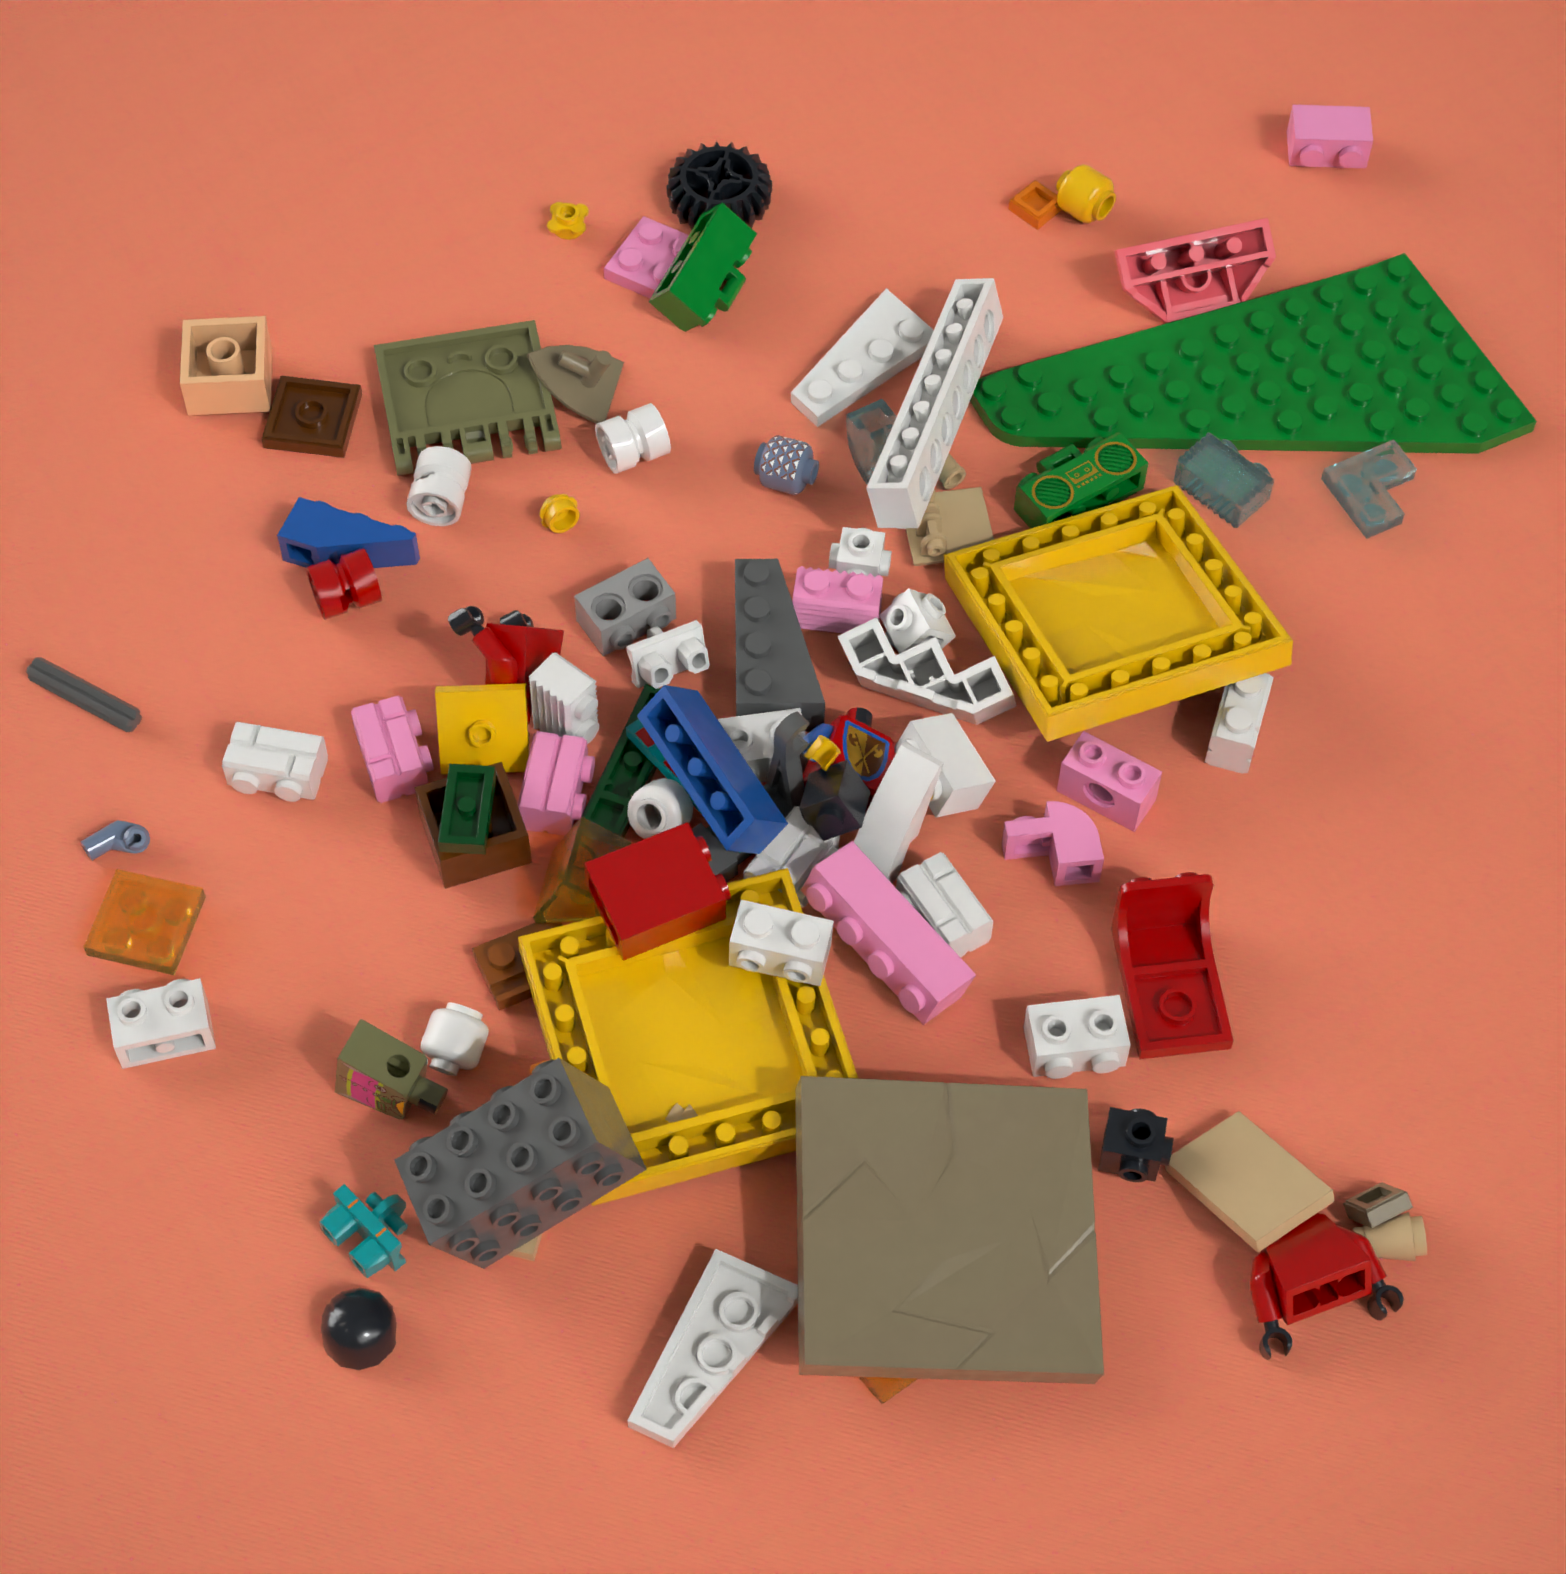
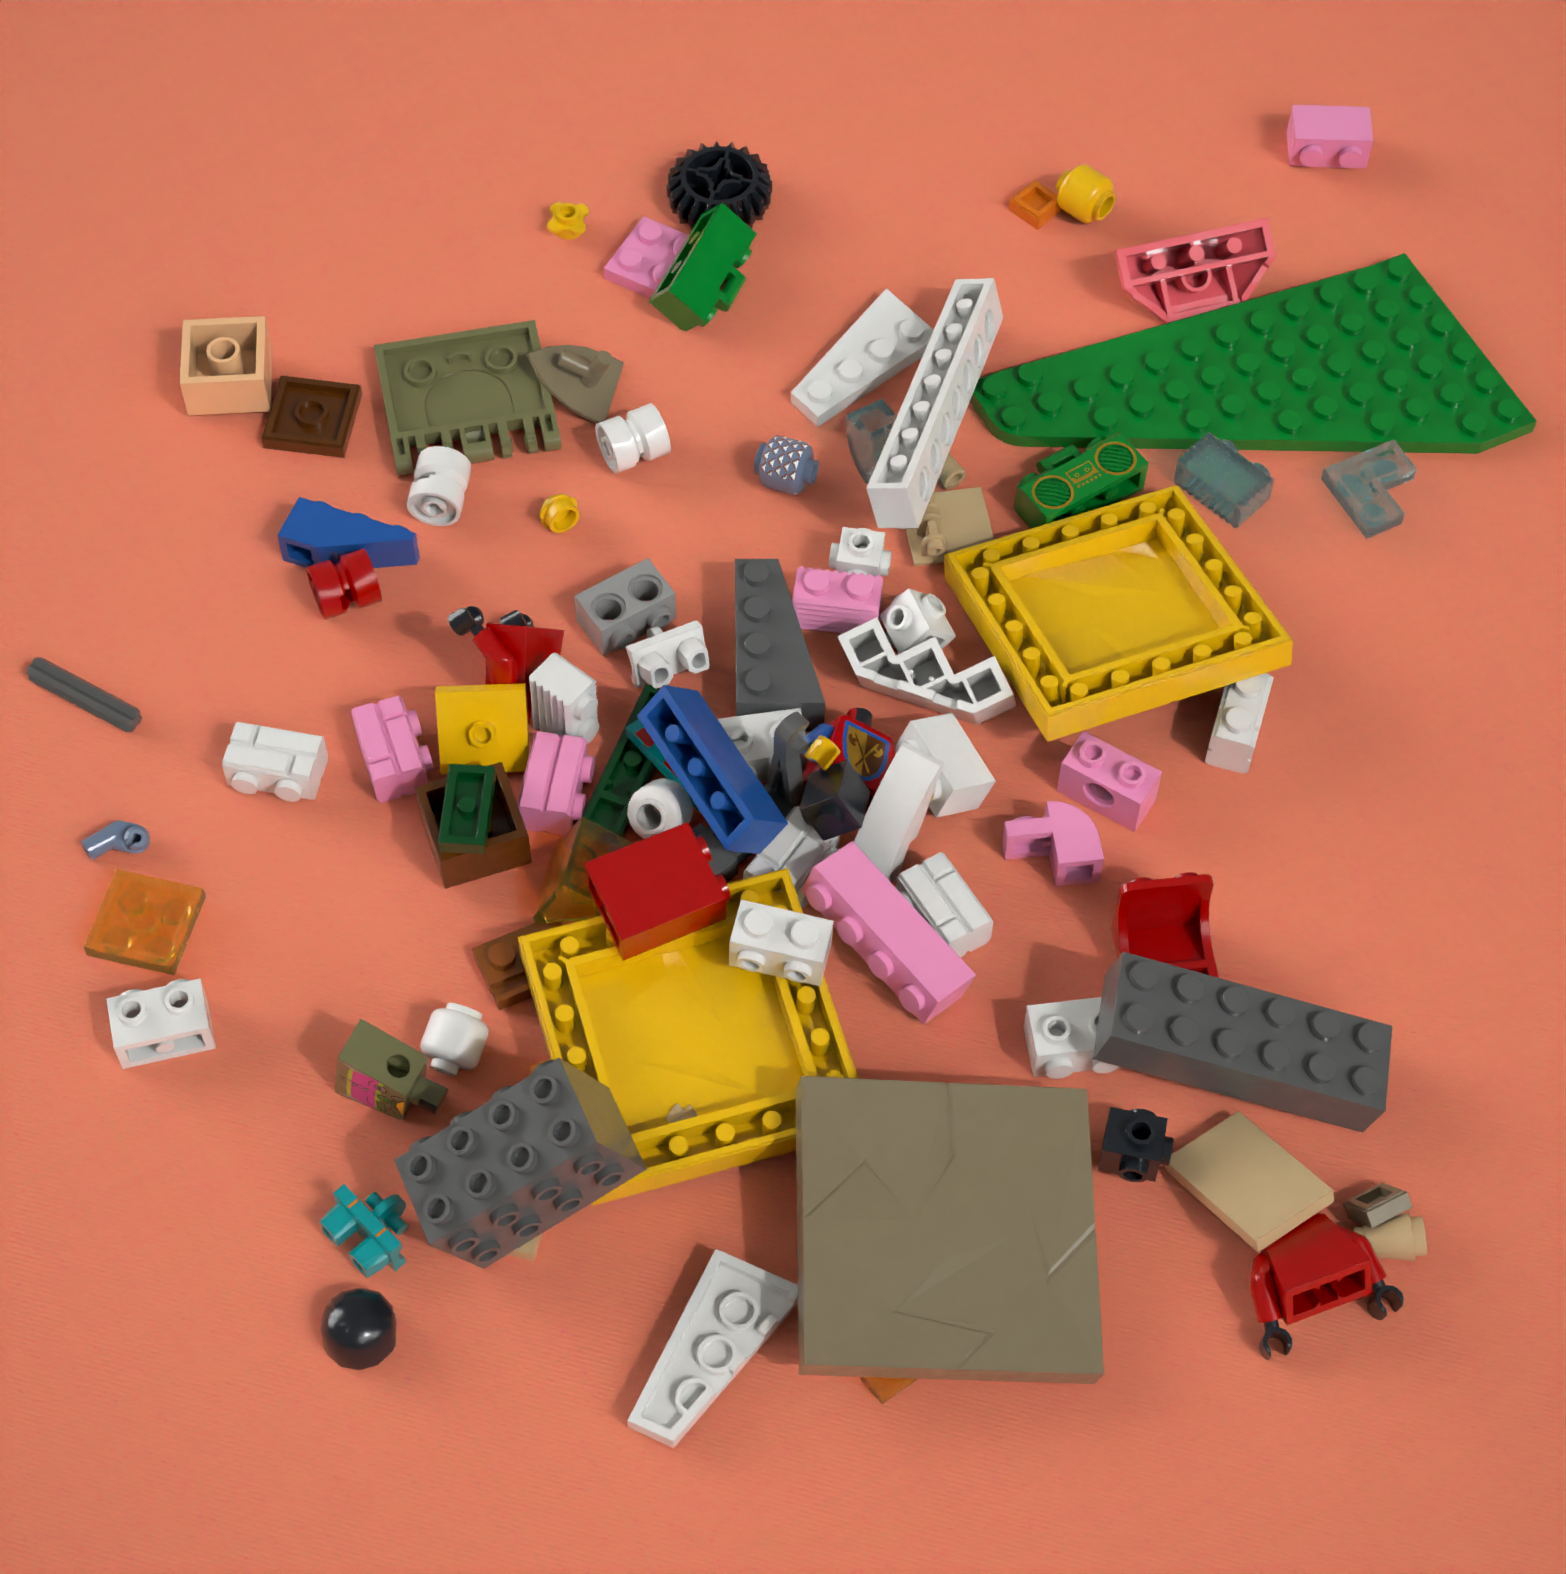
(1243, 1042): none -> dark grey brick

